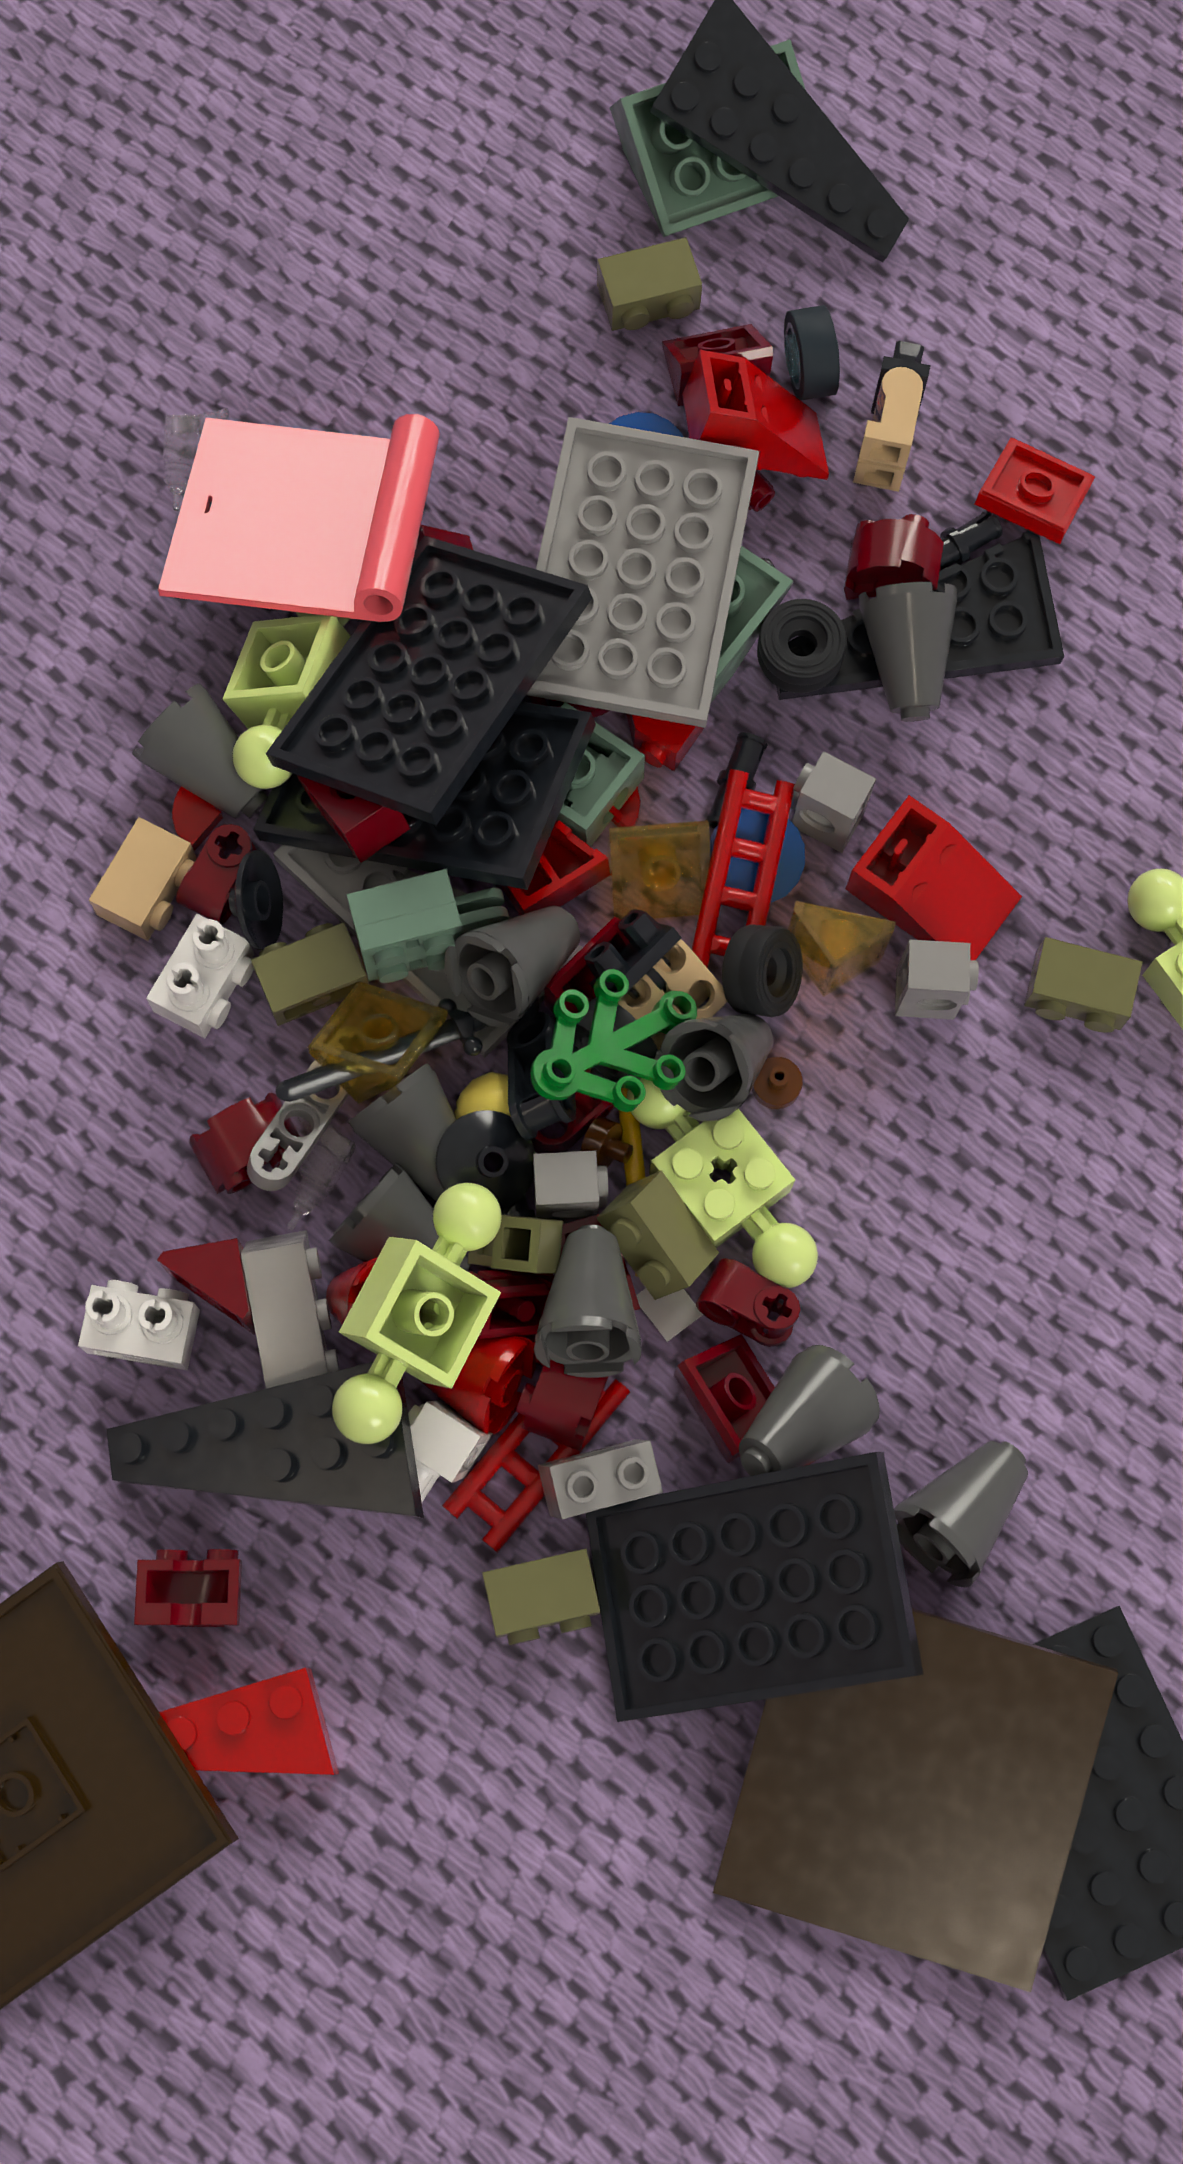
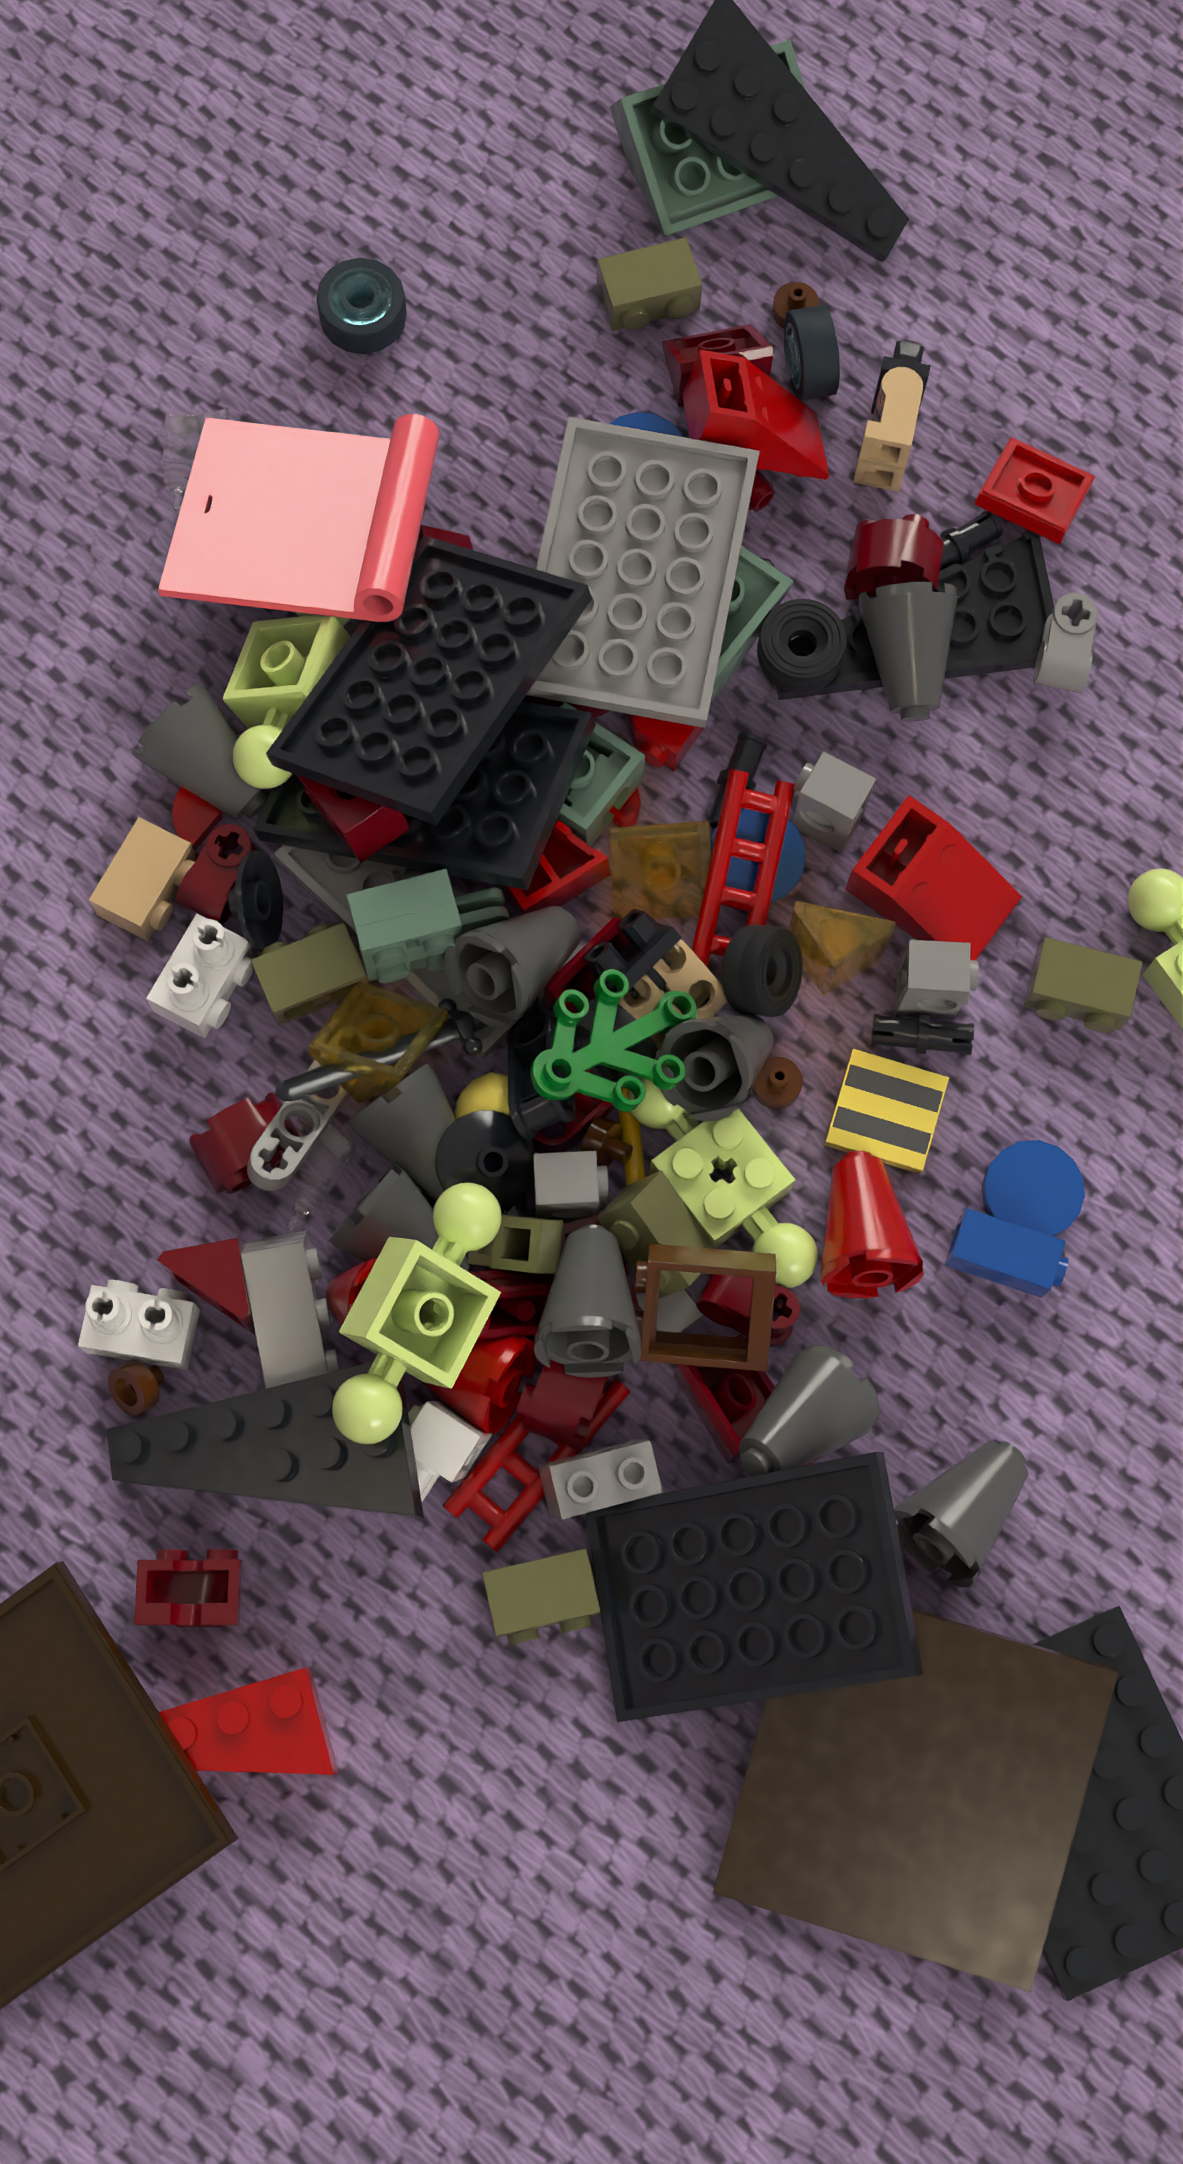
(135, 1386): none -> reddish brown tile
(358, 283): none -> wheel
(702, 1349): none -> reddish brown window
(792, 297): none -> reddish brown tile
(866, 1232): none -> red cone
(887, 1110): none -> tile
(922, 1034): none -> black pin
(1007, 1253): none -> blue brick
(1034, 1187): none -> blue tile
(1067, 649): none -> light grey piece

